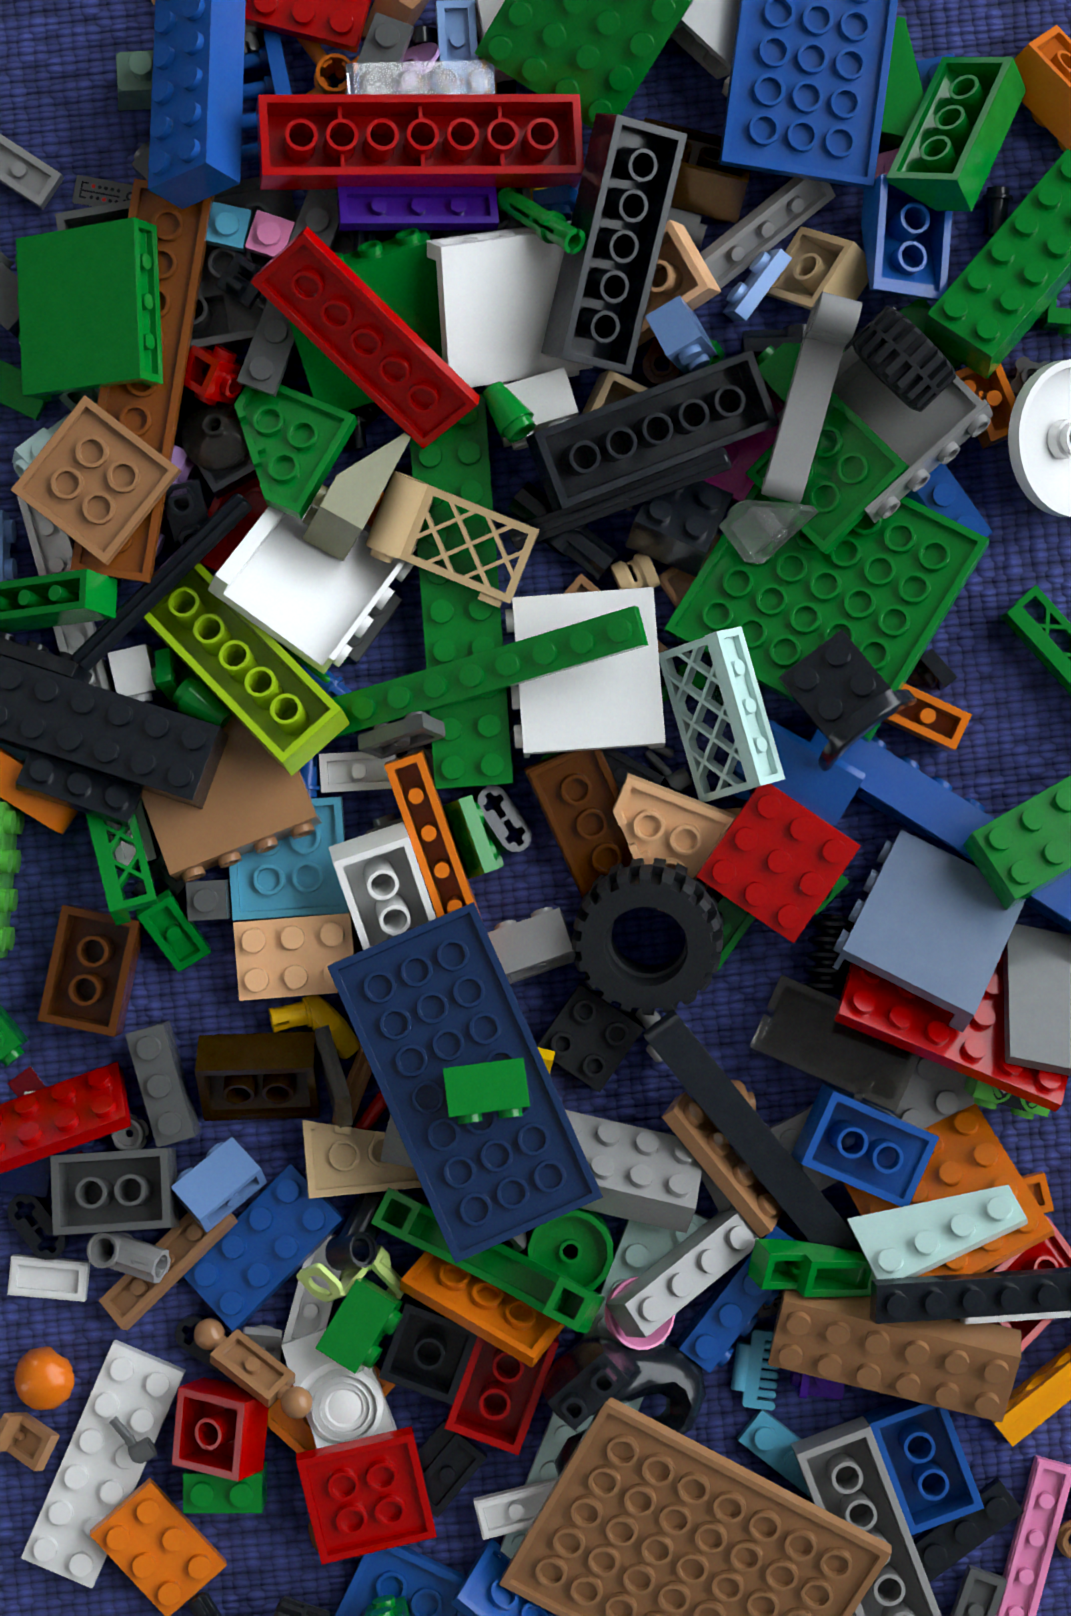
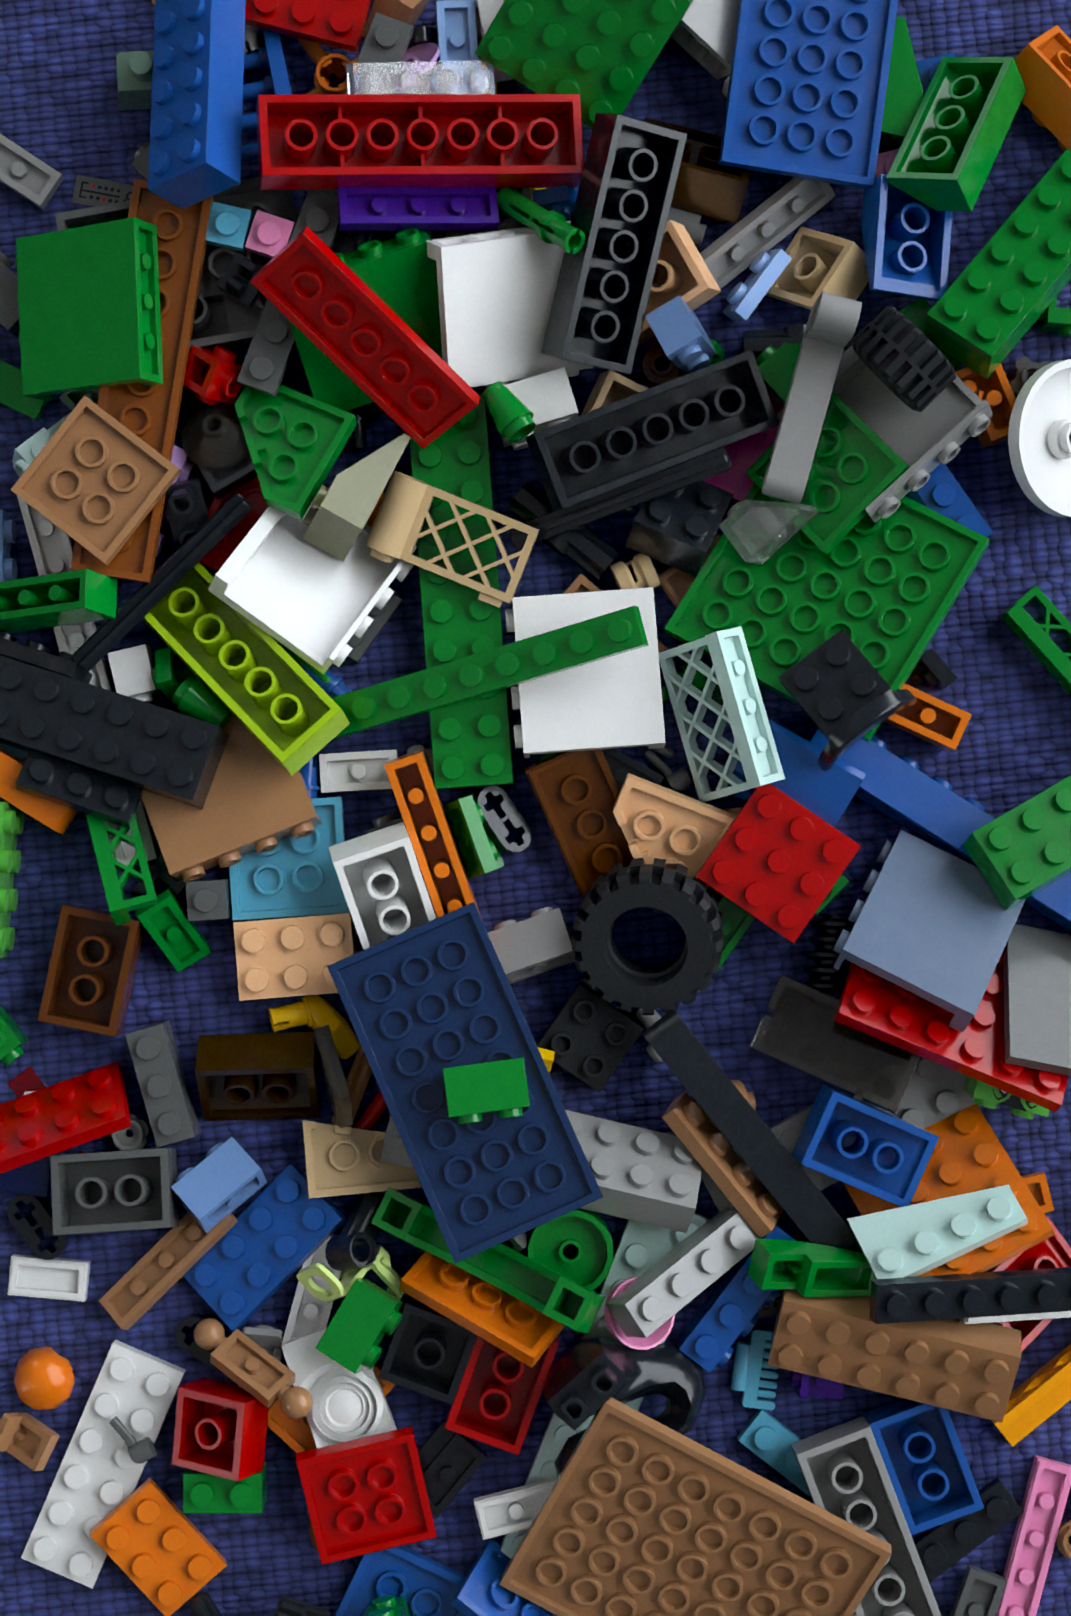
(129, 1255): light grey piece -> none
(400, 736): dark grey plate -> none
(996, 208): black pin -> none

